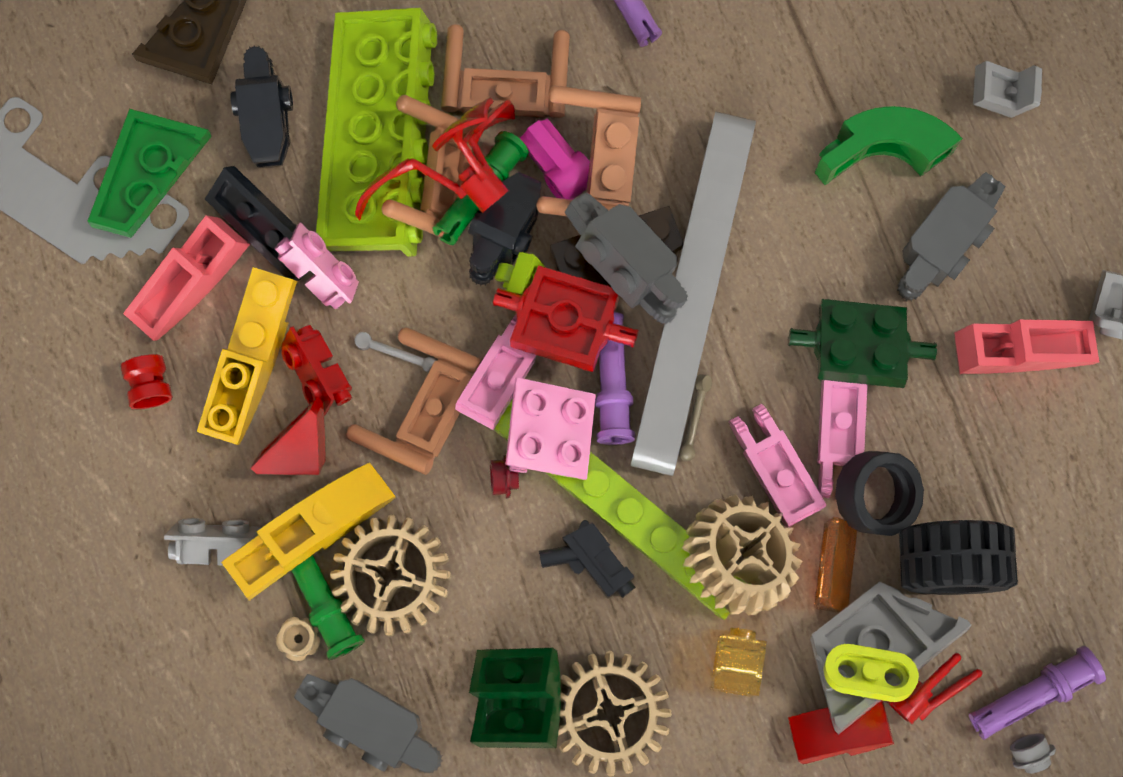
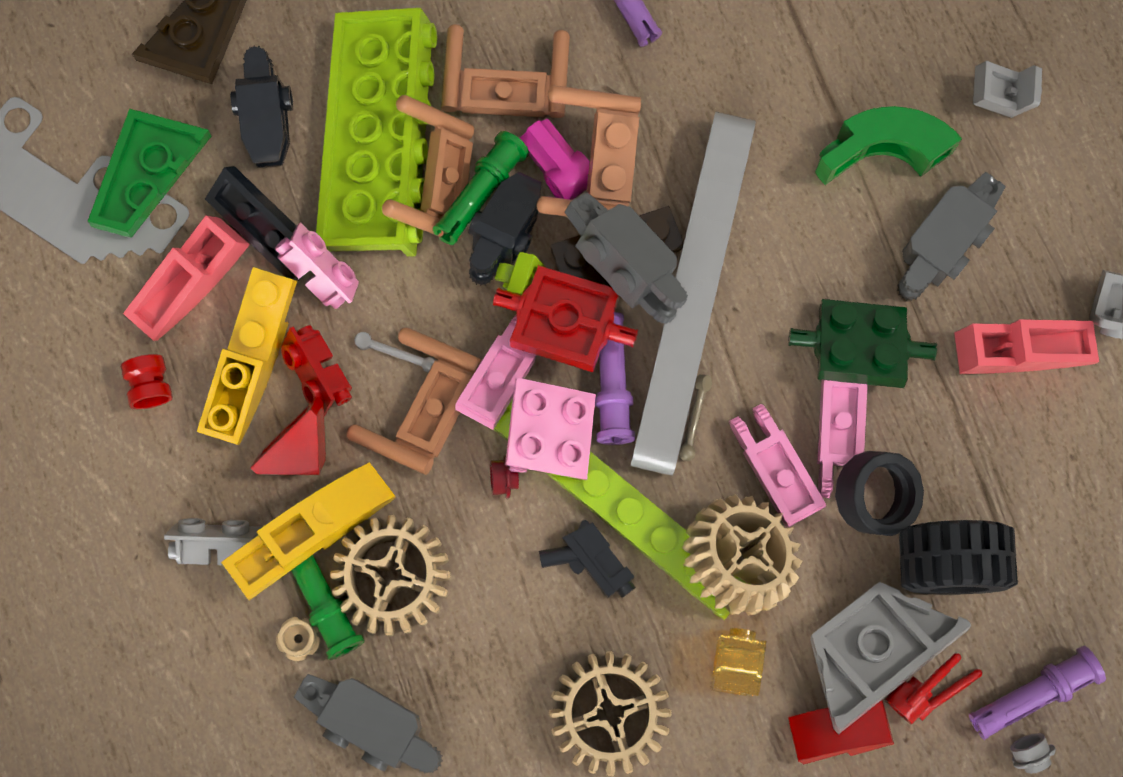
(478, 179): red plant -> none
(516, 698): dark green slope -> none
(835, 566): clear orange slope -> none
(870, 670): neon yellow plate -> none

